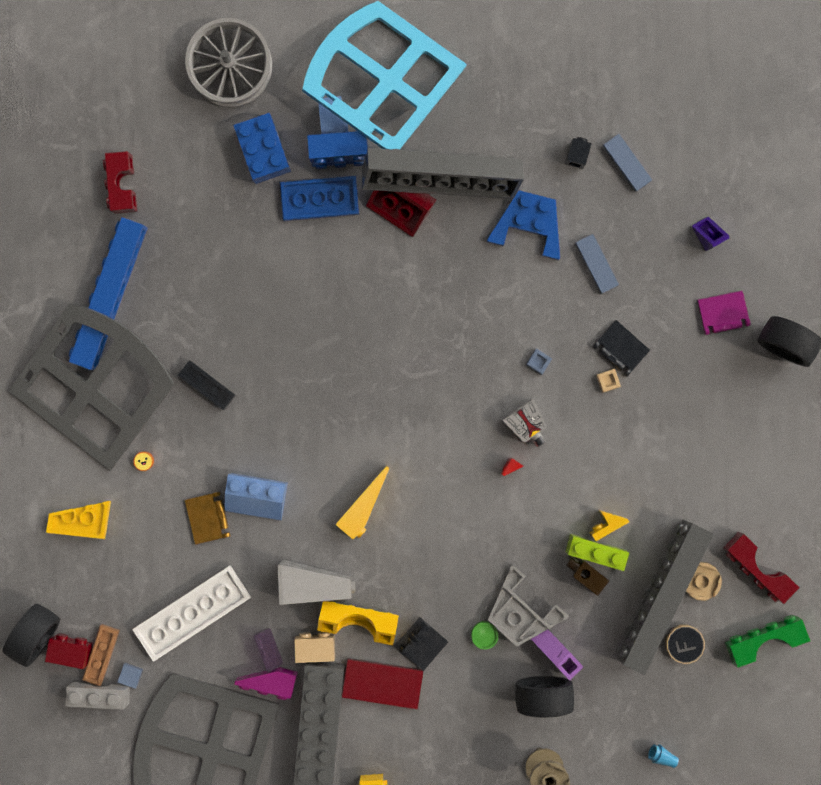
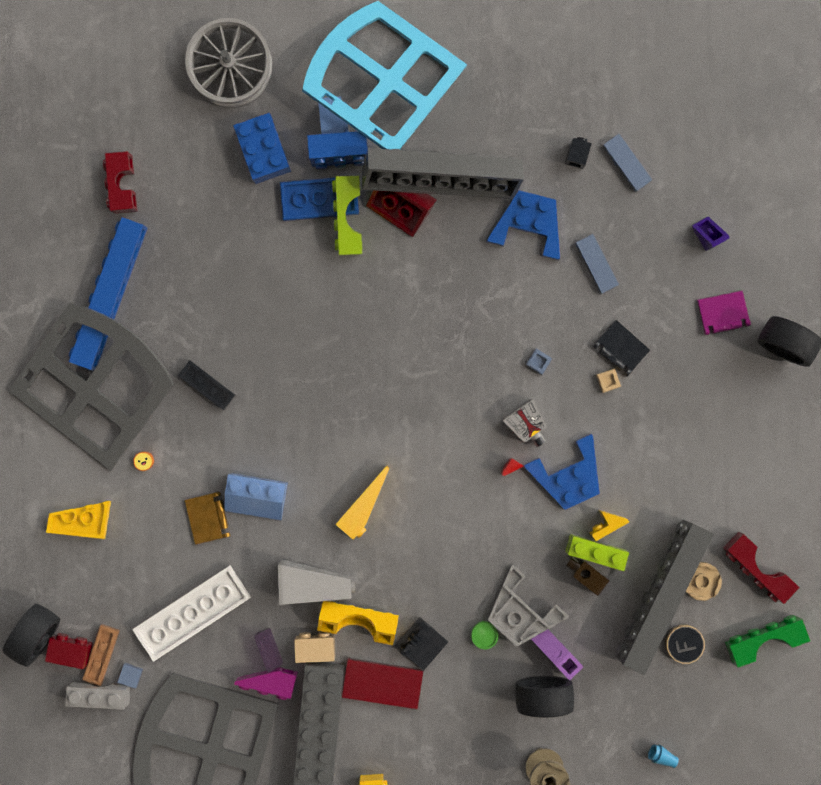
(348, 239): none -> lime arch
(574, 482): none -> blue wing

